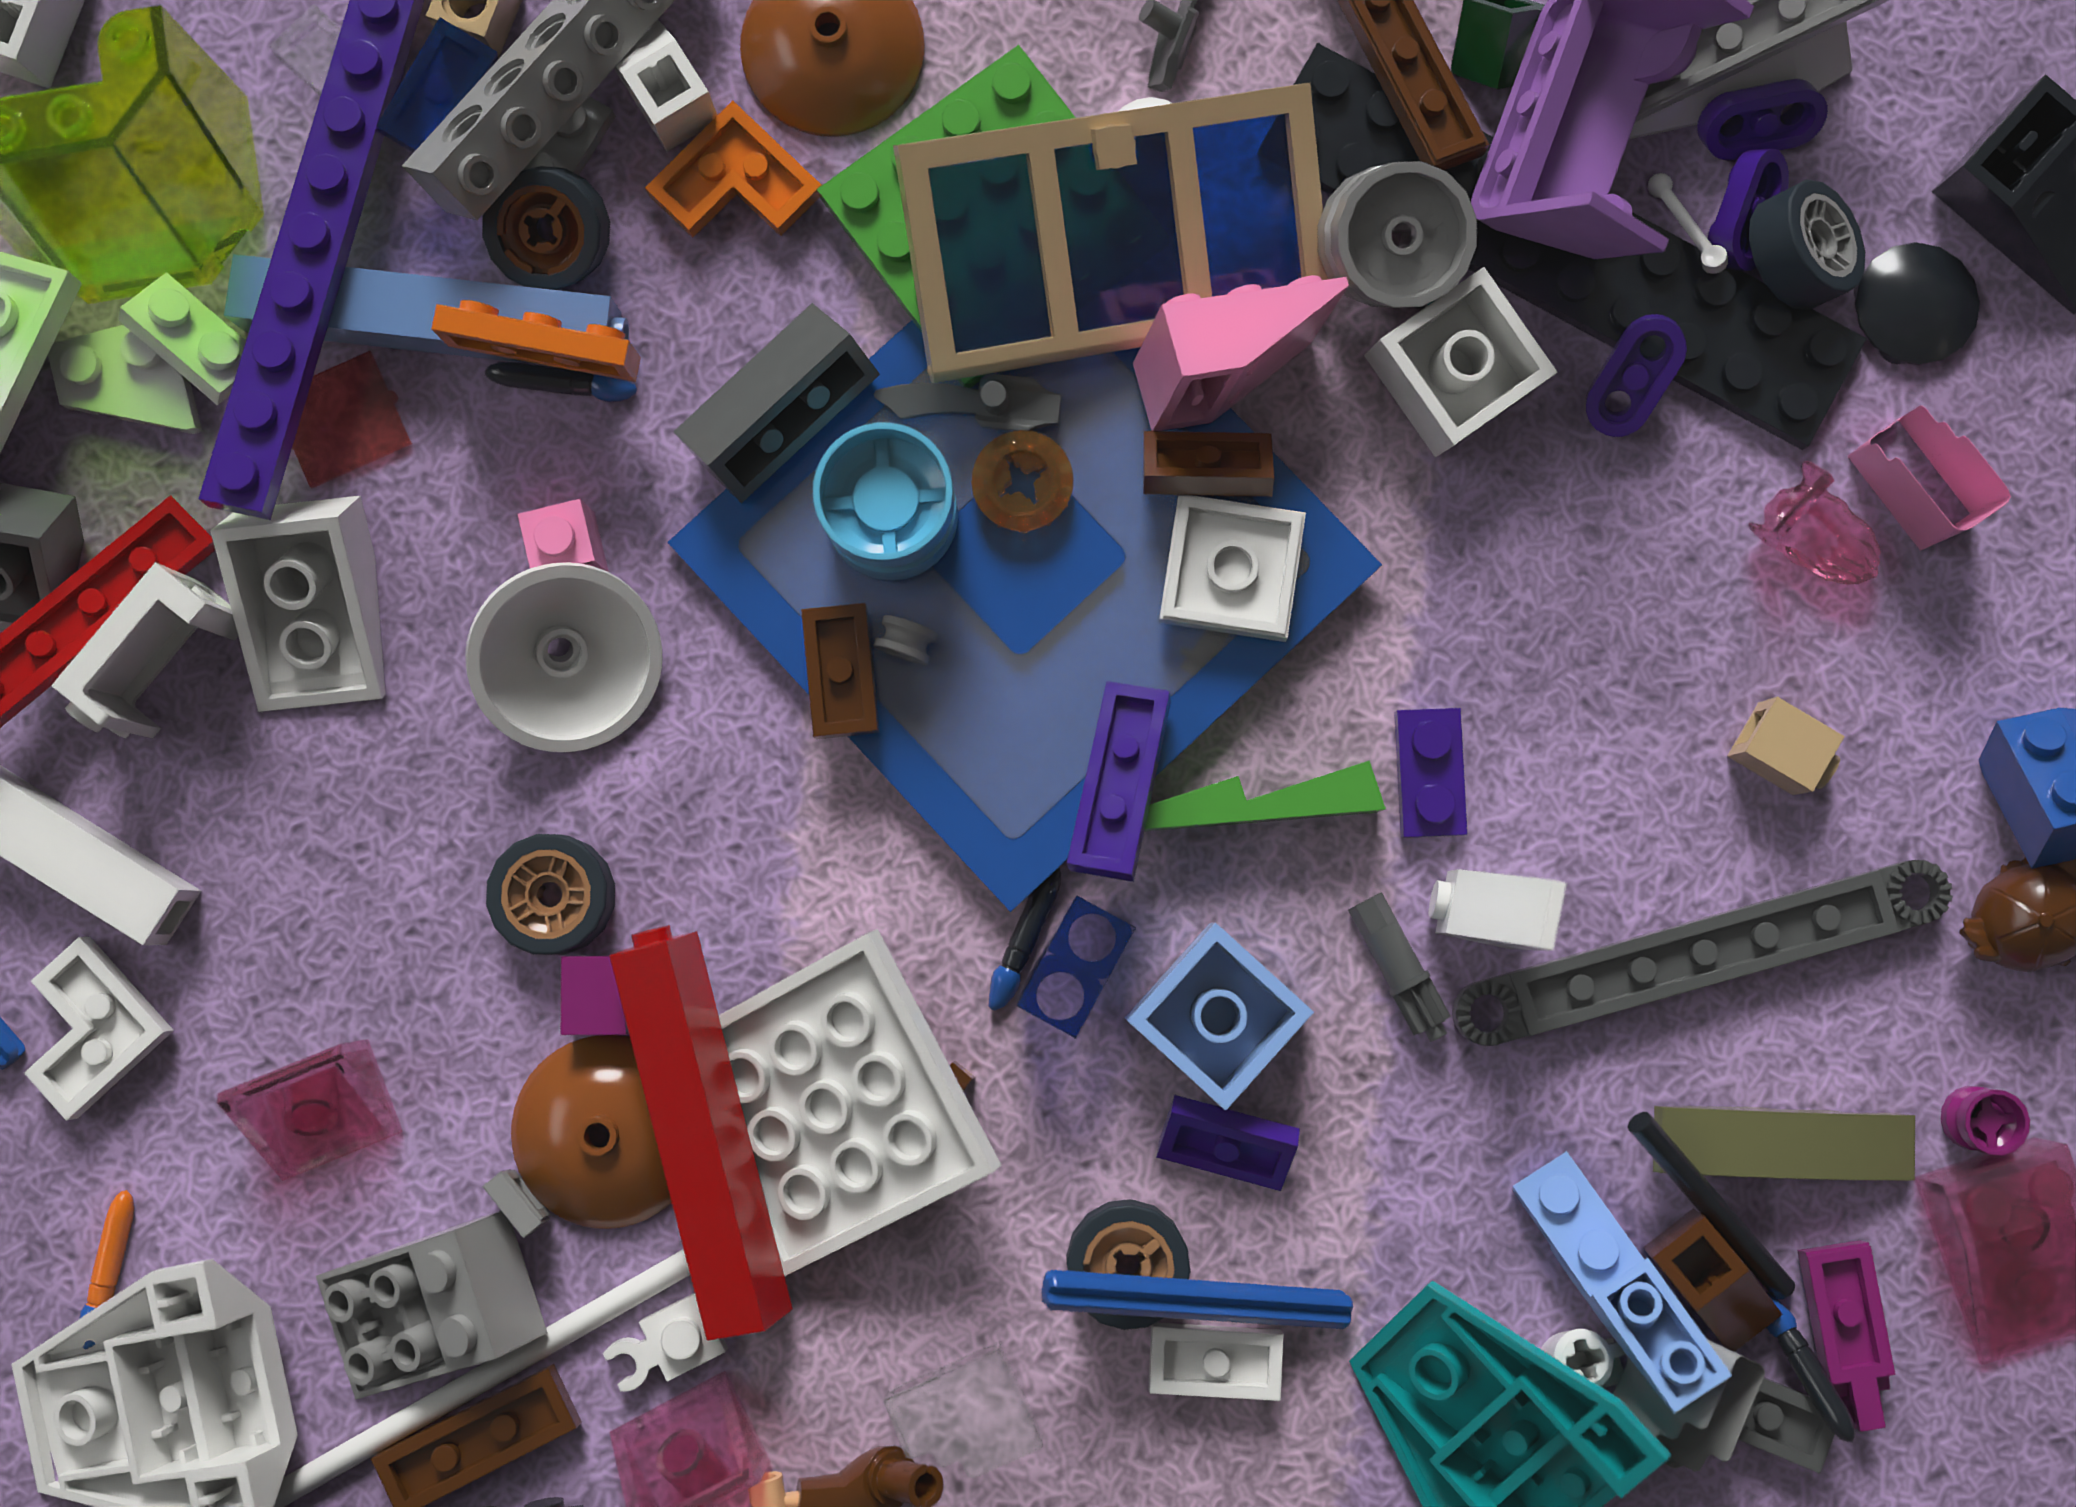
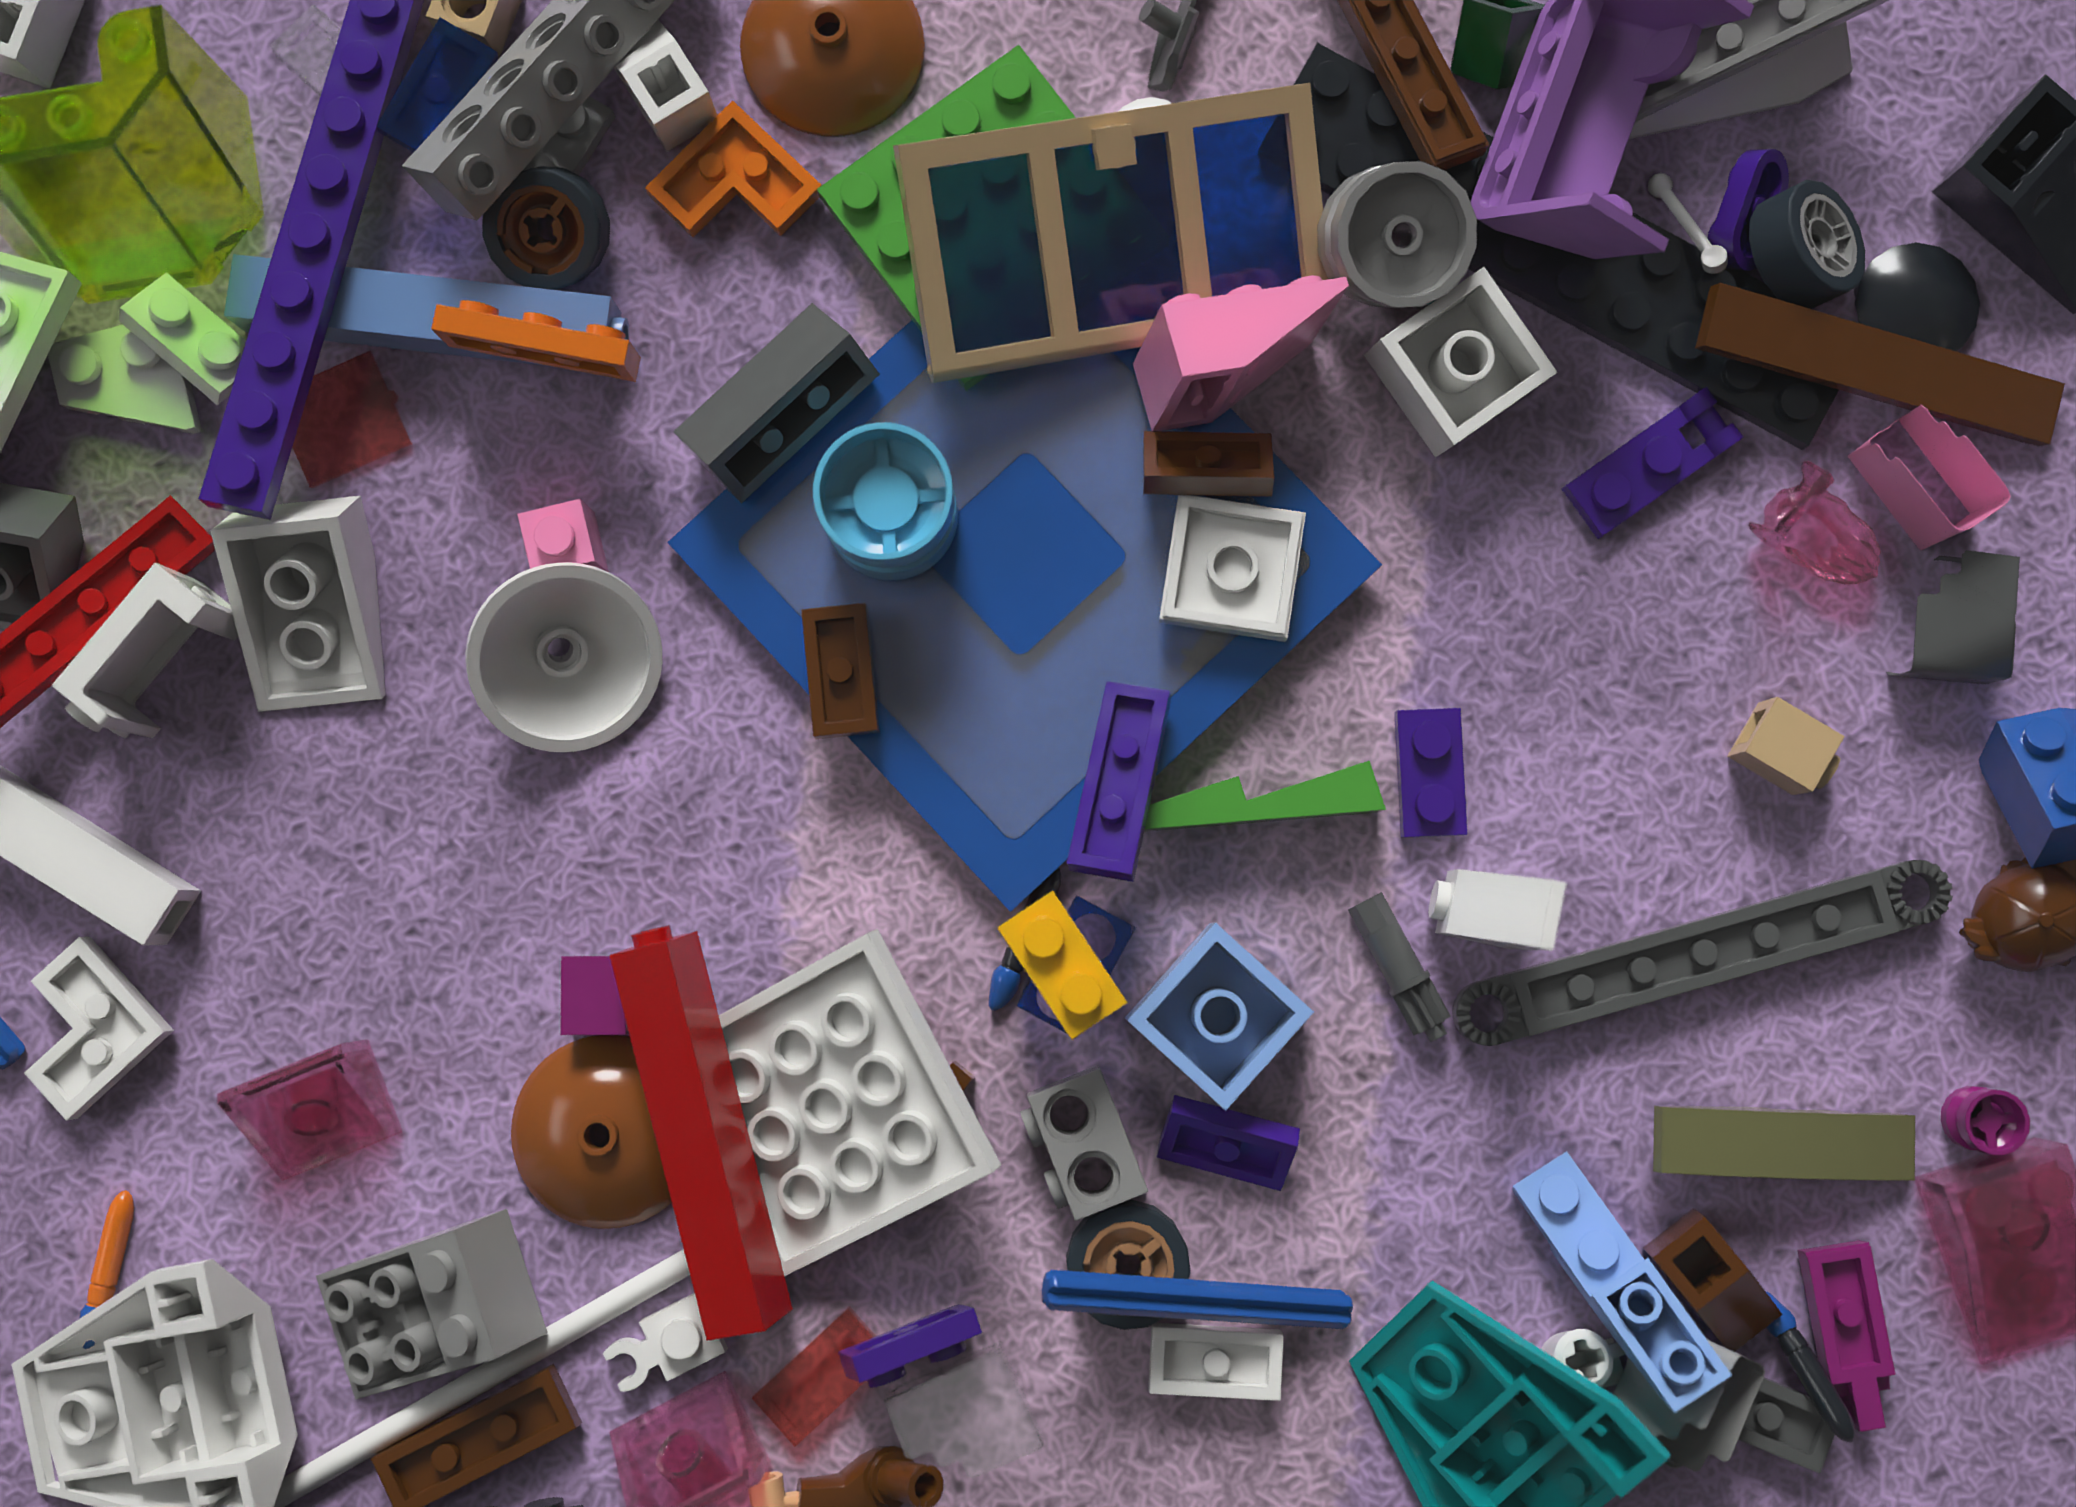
(517, 1202): light grey tile -> none
(518, 885): wheel -> none
(559, 381): black piece -> none
(813, 1380): none -> clear red tile
(905, 639): light grey bush -> none
(935, 1336): none -> dark purple plate
(999, 404): dark grey piece -> none
(1030, 453): clear orange gear -> none
(1062, 965): none -> yellow plate
(1098, 1137): none -> light grey brick
(1636, 375): dark purple plate -> none
(1650, 464): none -> dark purple plate
(1711, 1205): black bar -> none
(1759, 120): dark purple plate -> none
(1879, 365): none -> reddish brown tile
(1969, 624): none -> dark grey piece

